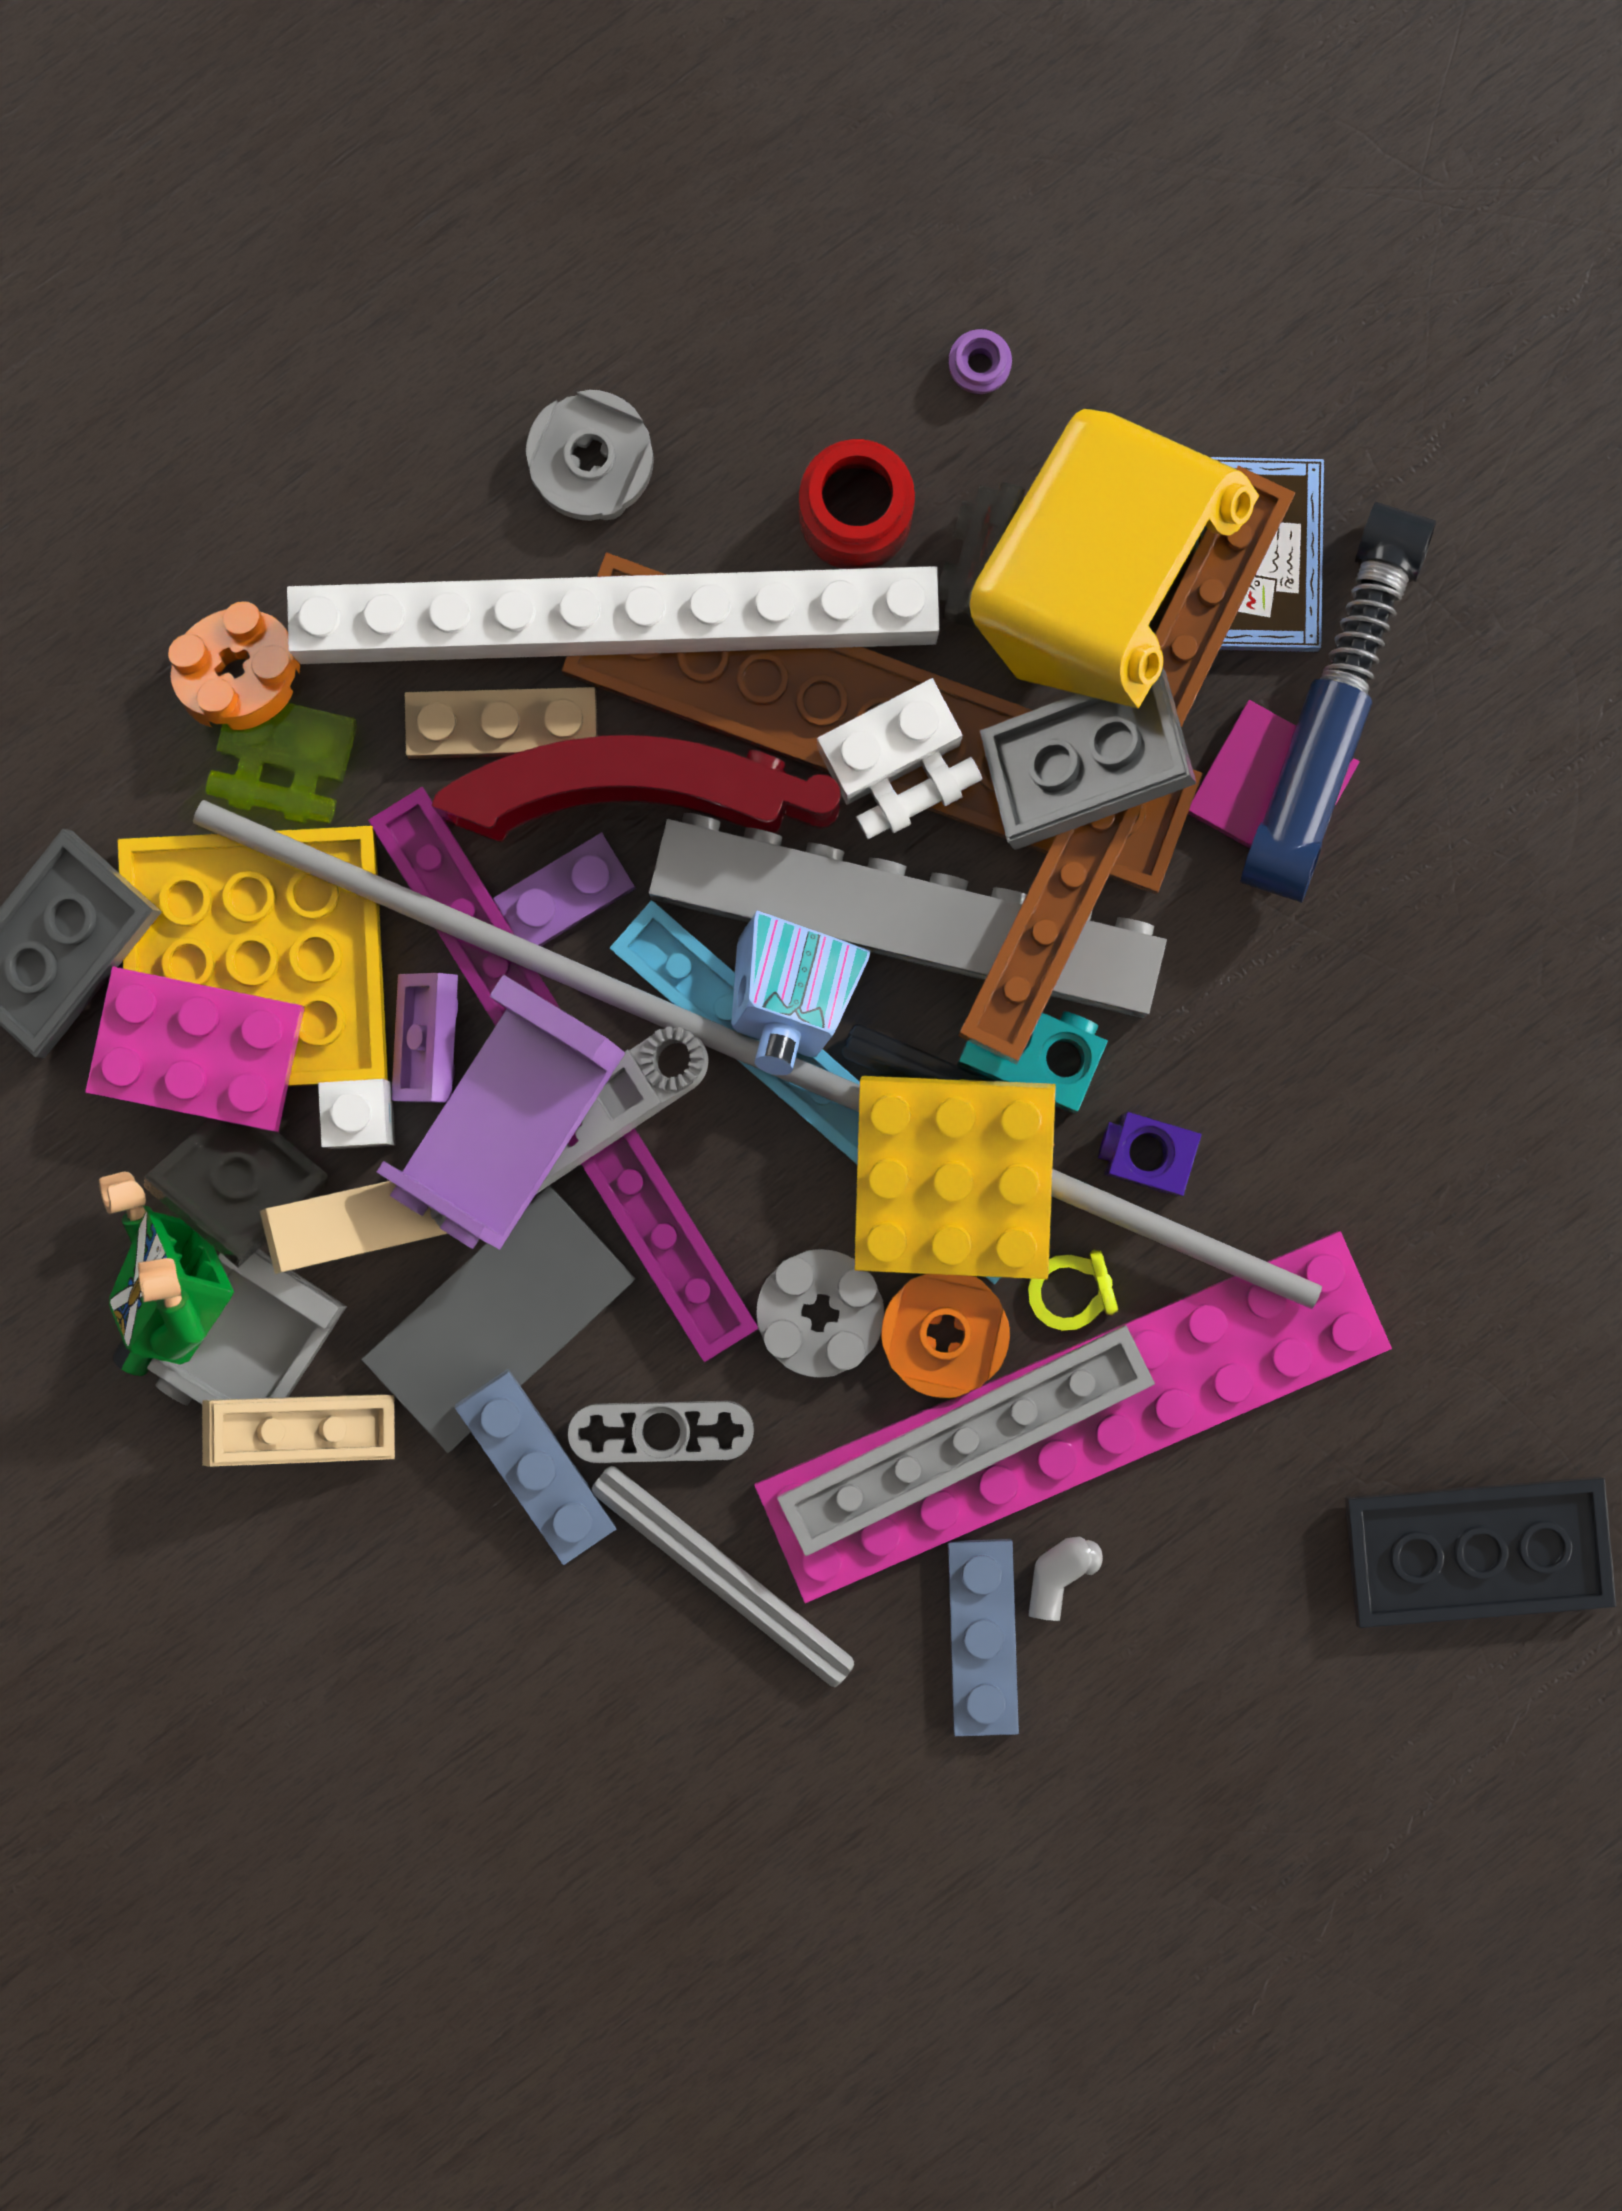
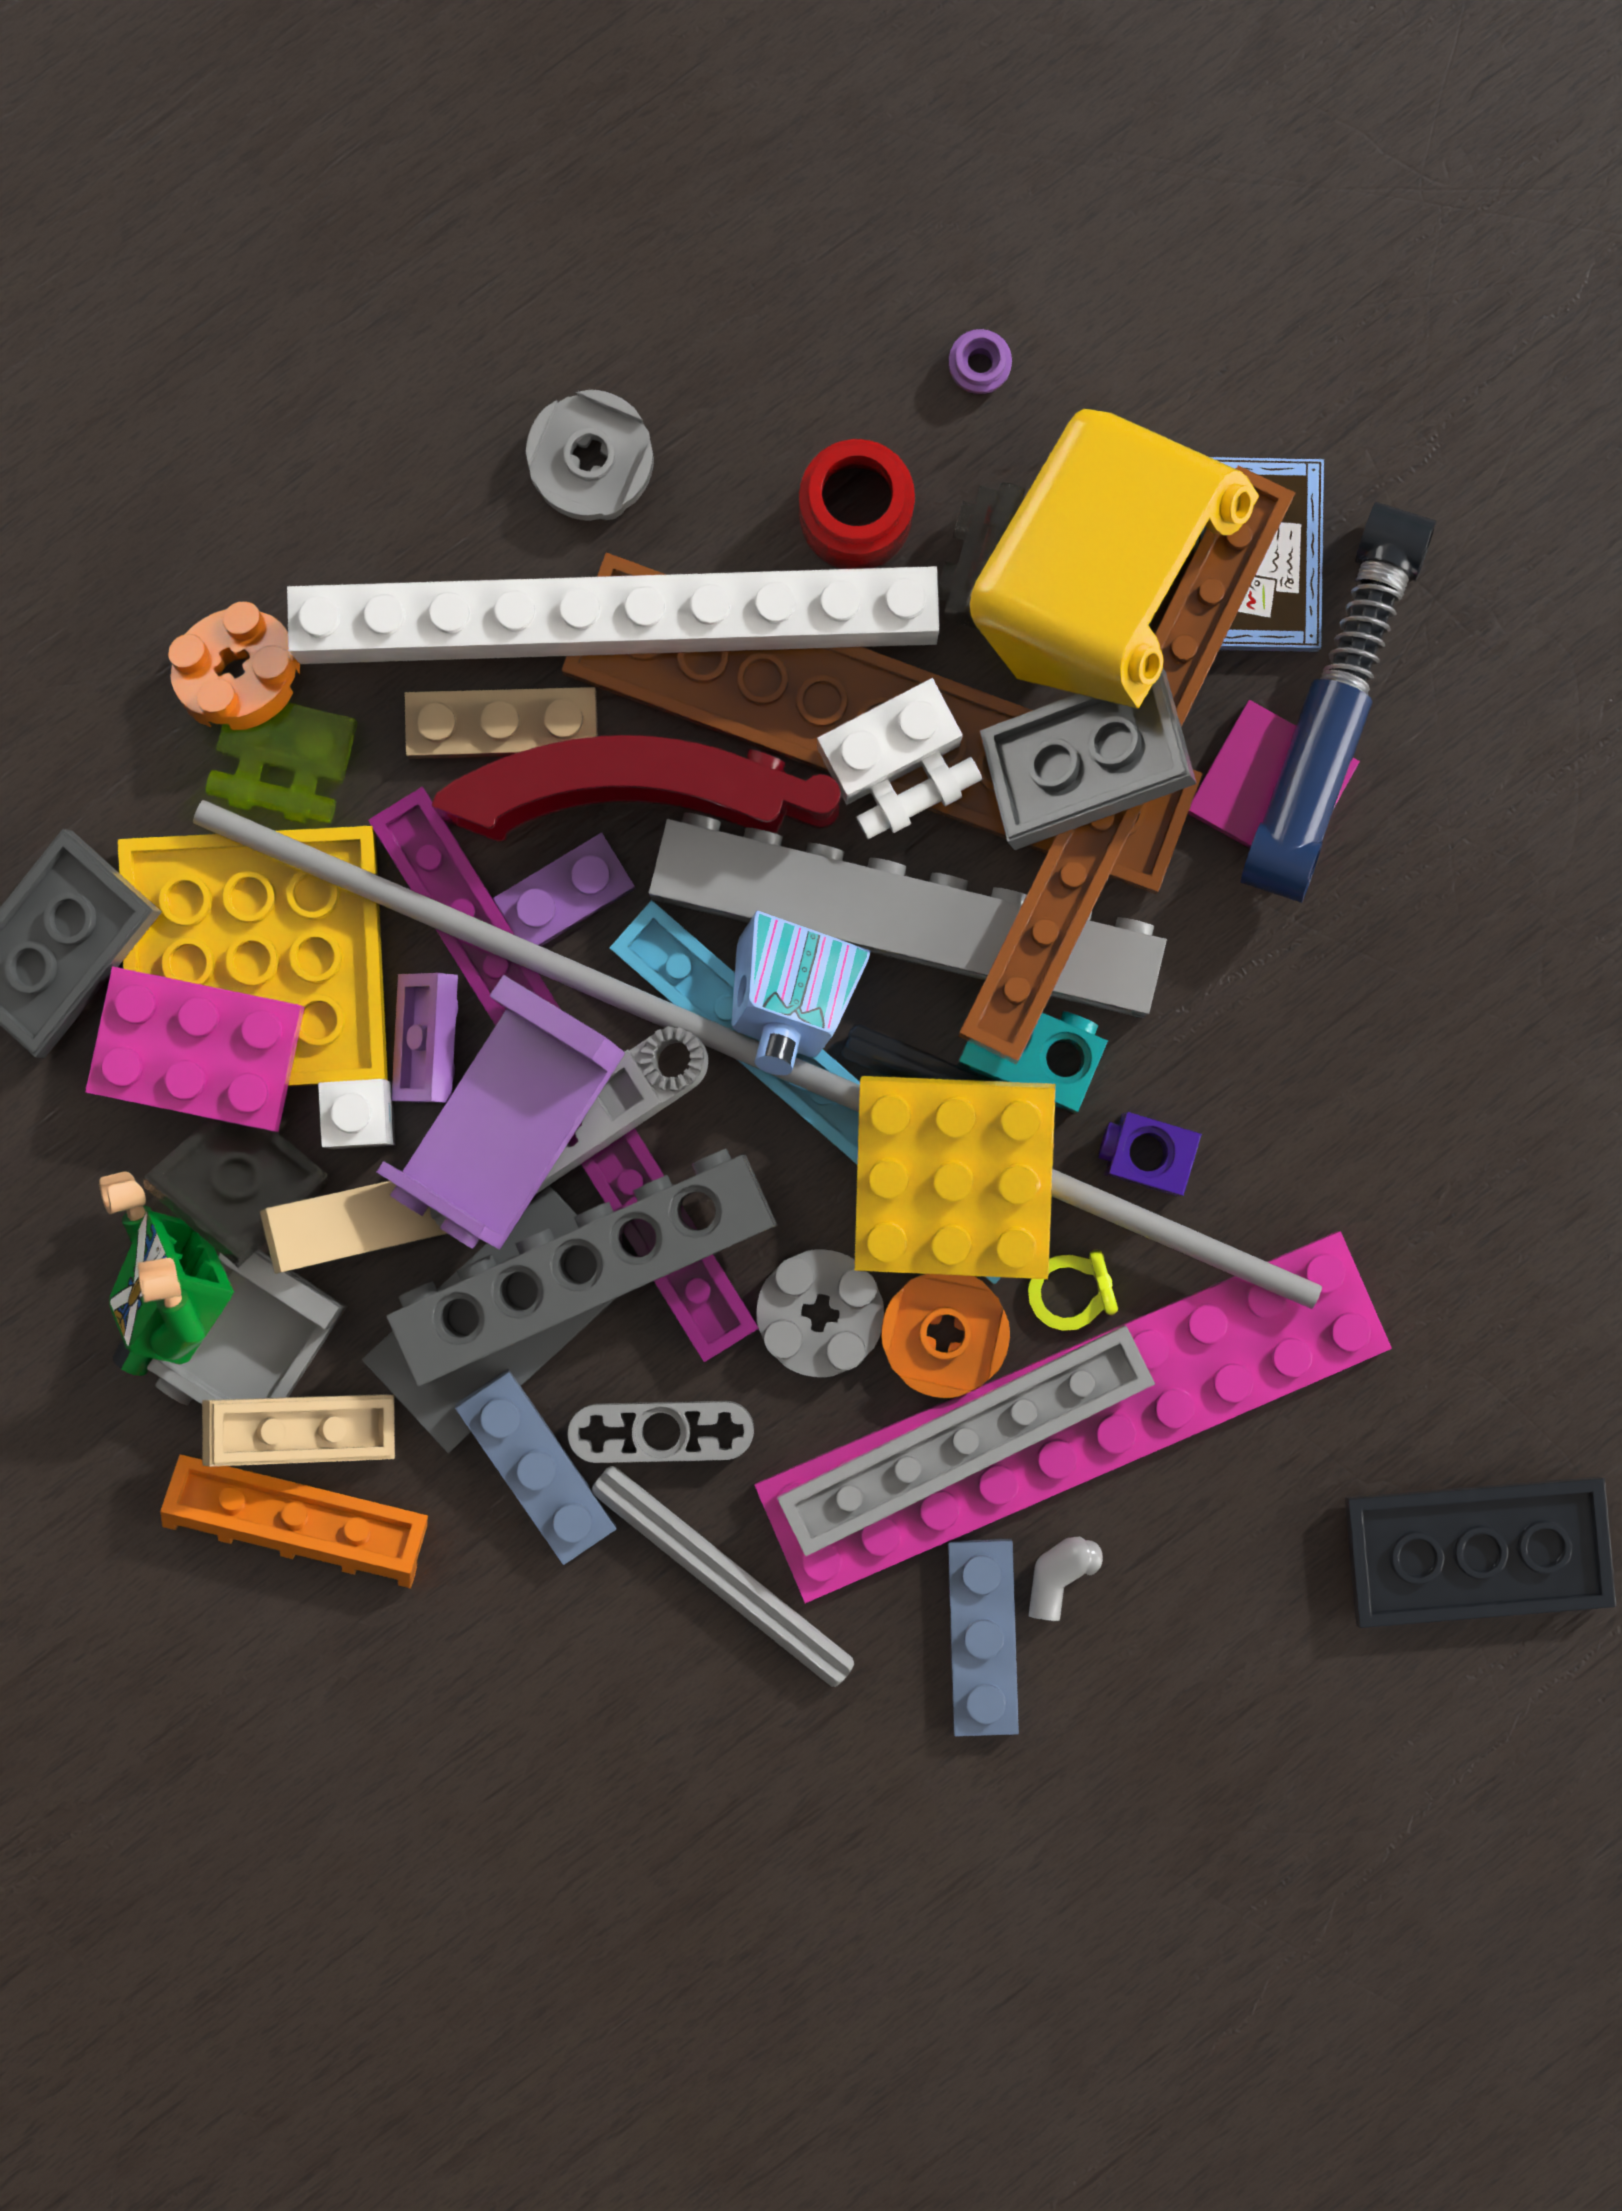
(294, 1519): none -> orange hinge
(437, 1349): none -> dark grey brick

